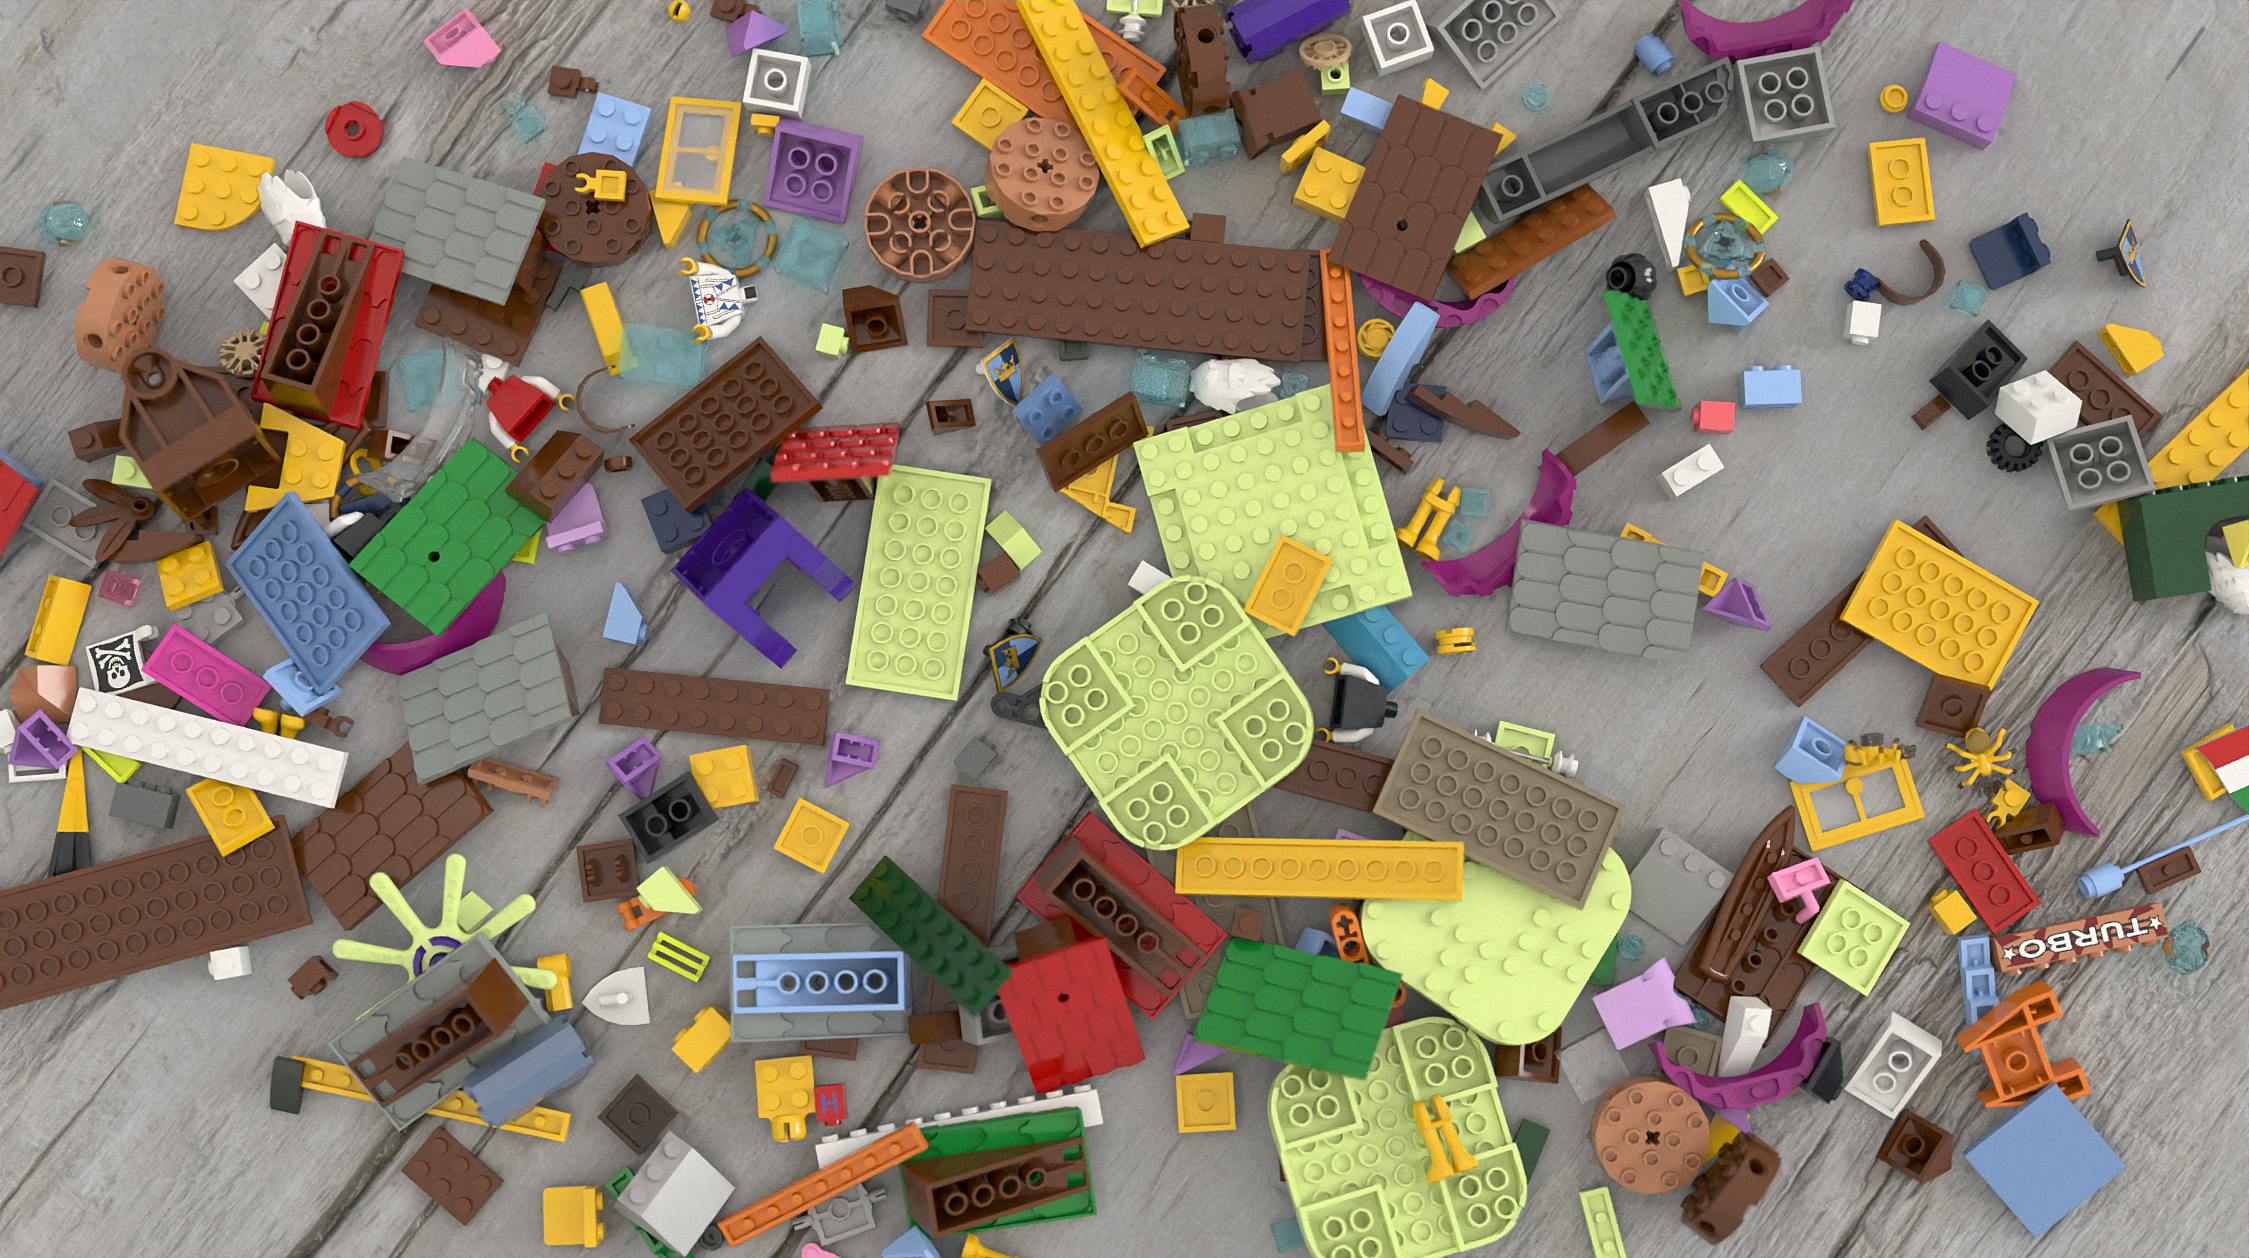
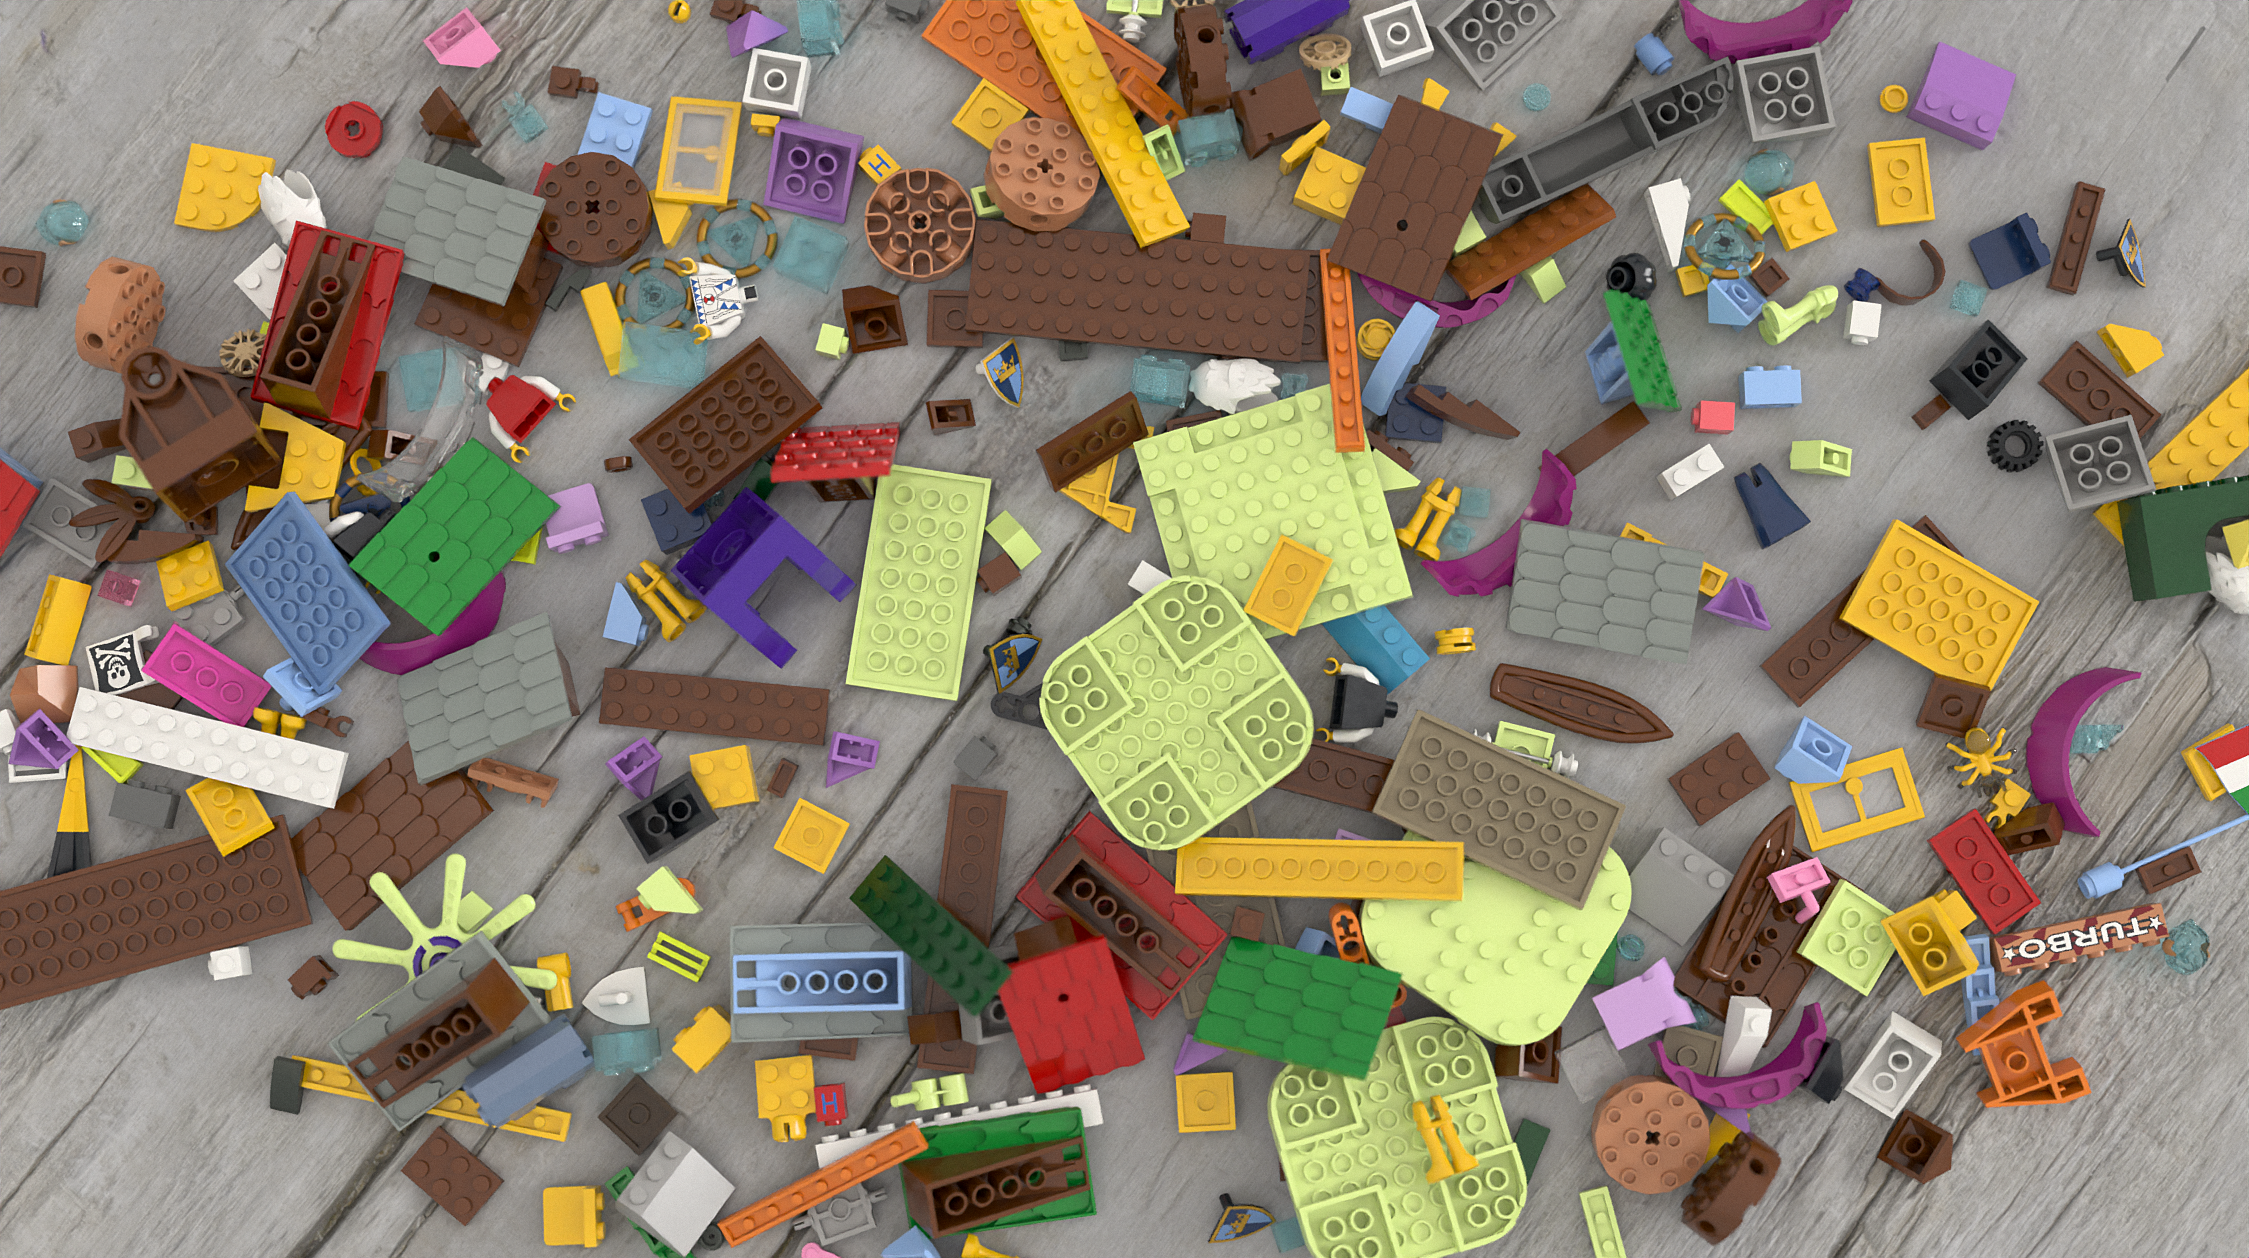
(446, 121): none -> reddish brown slope
(466, 164): none -> pearl dark grey slope
(556, 473): reddish brown slope -> none
(591, 424): reddish brown piece -> none
(607, 185): yellow plate -> none
(608, 870): reddish brown plate -> none
(627, 1050): none -> clear light blue brick
(655, 295): none -> clear light blue piece
(688, 608): none -> yellow piece
(877, 164): none -> yellow brick
(933, 1092): none -> yellowish green beam
(1047, 410): medium blue plate -> none
(1239, 1220): none -> shield
(1392, 476): none -> yellowish green slope
(1544, 279): none -> yellowish green slope
(1577, 705): none -> reddish brown piece
(1718, 778): none -> reddish brown plate
(1769, 507): none -> dark blue piece
(1782, 323): none -> yellowish green piece
(1800, 216): none -> yellow plate
(1820, 458): none -> yellowish green slope
(1873, 747): animal -> none
(1930, 945): none -> yellow slope
(2038, 407): white brick -> none
(2044, 1159): medium blue tile -> none
(2076, 238): none -> reddish brown tile

